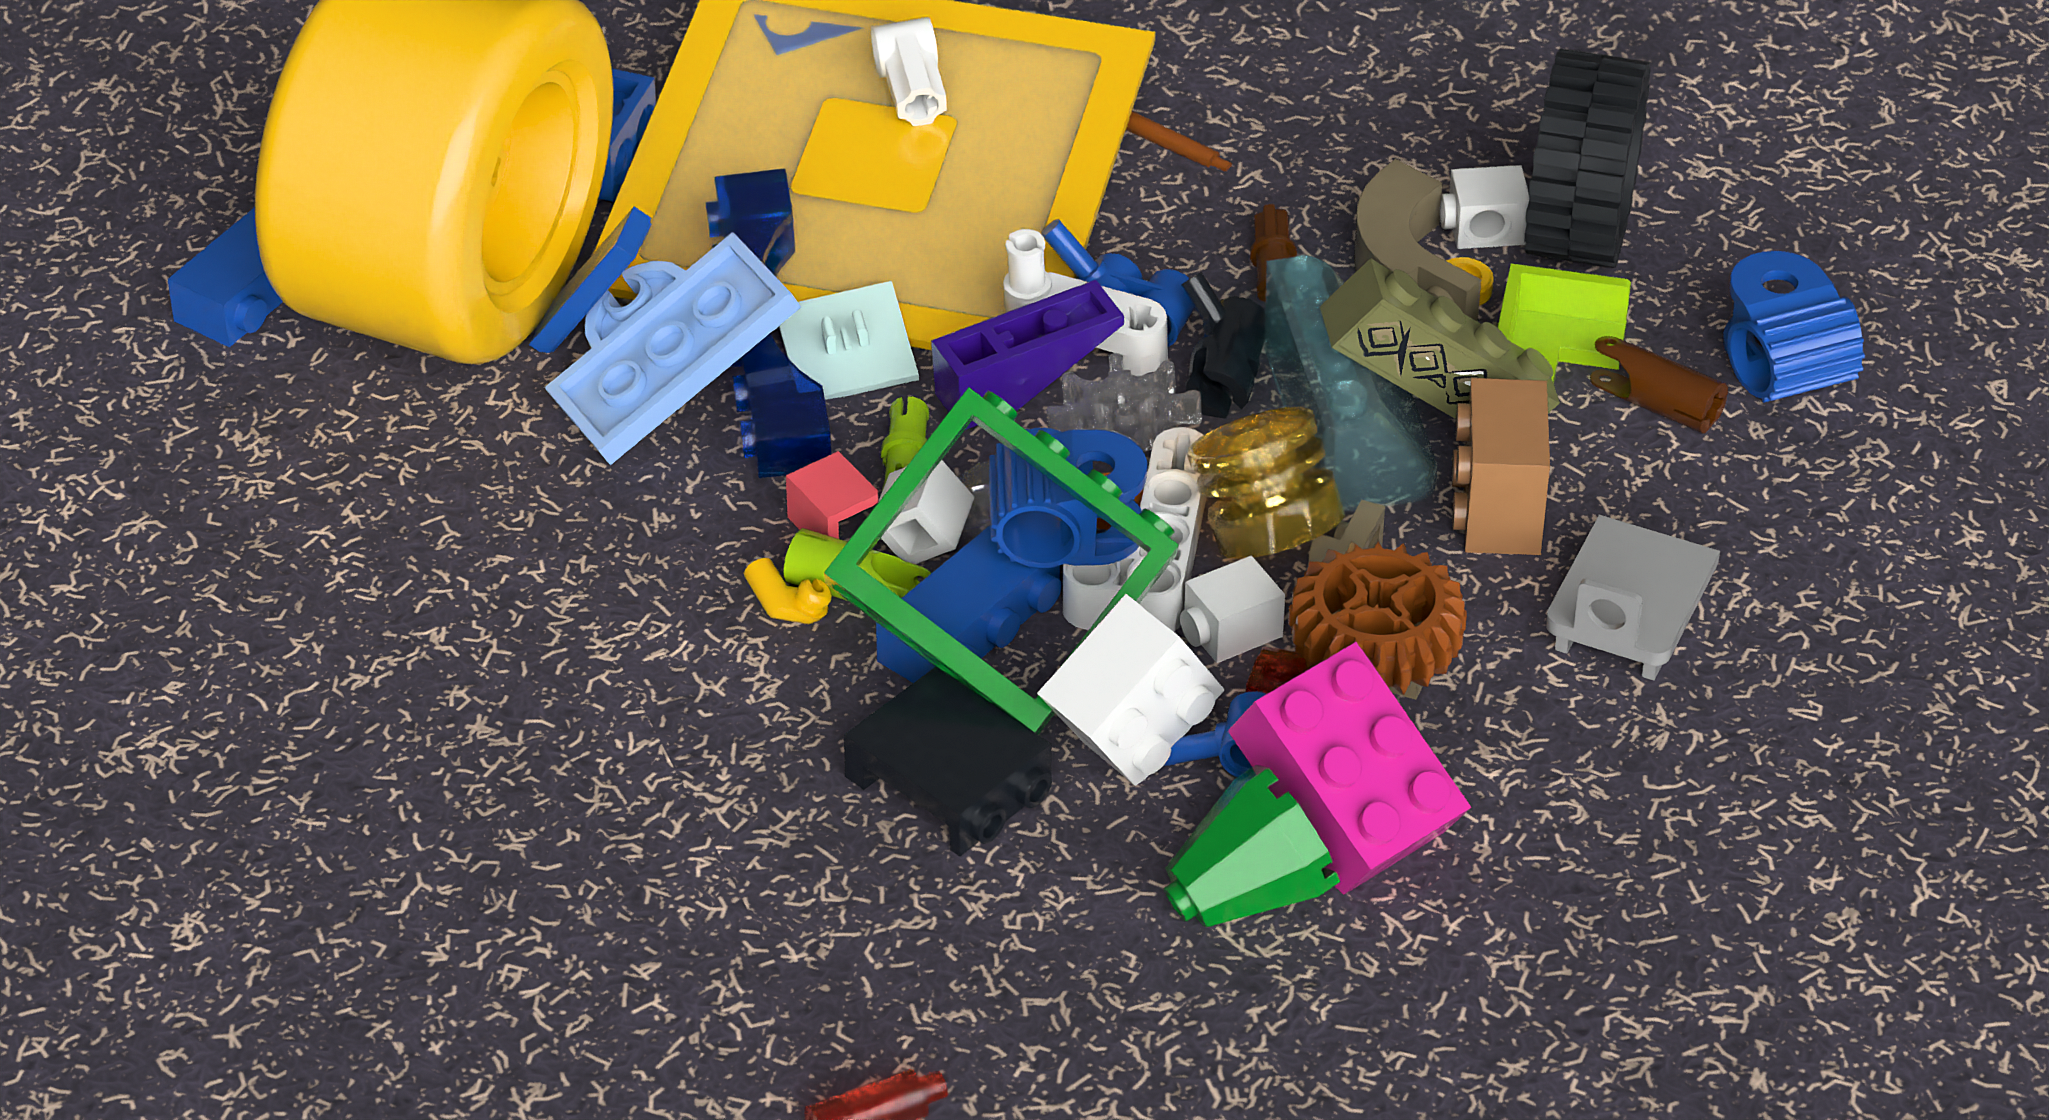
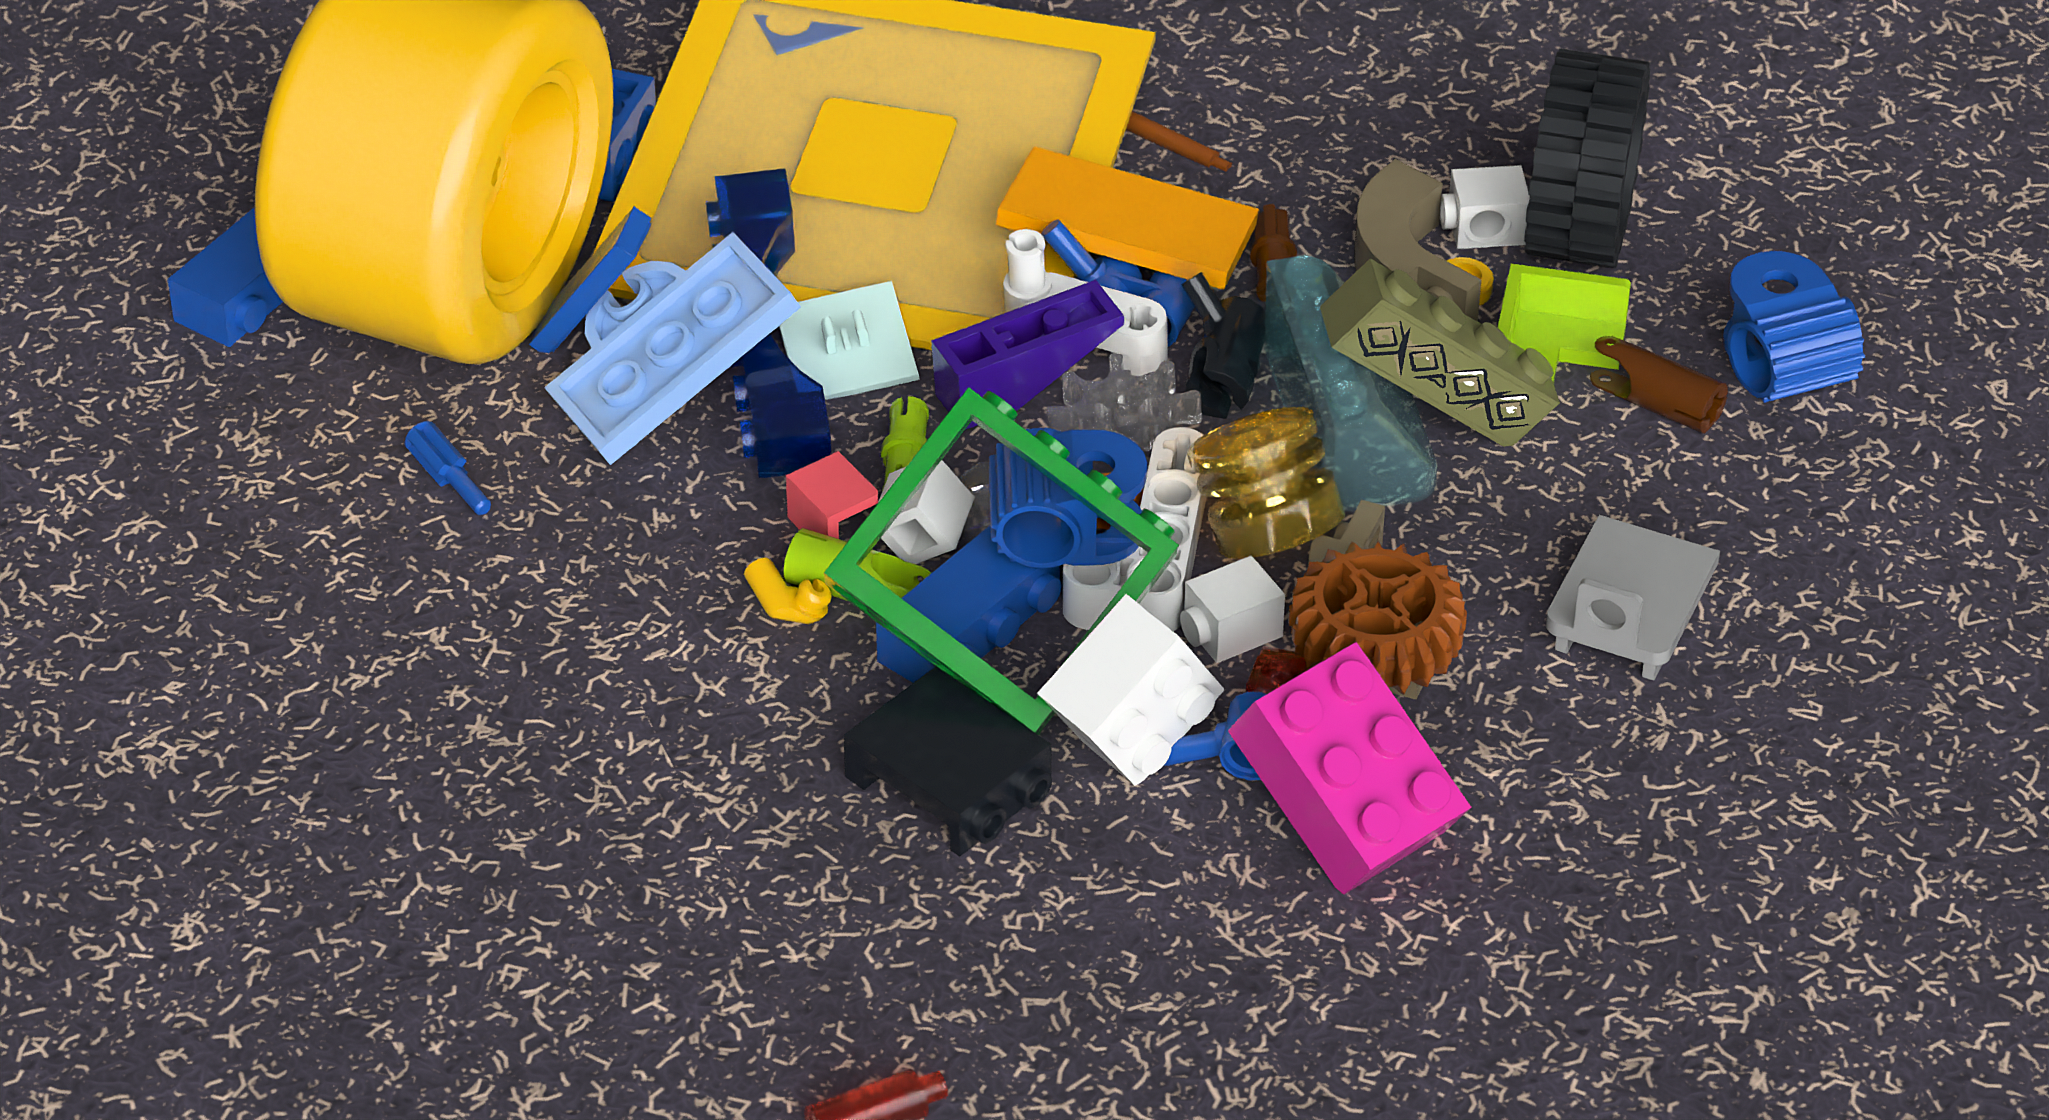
(445, 463): none -> blue axle
(909, 60): white piece -> none
(1130, 216): none -> light orange tile
(1248, 856): green cone -> none
(1502, 466): medium nougat brick -> none

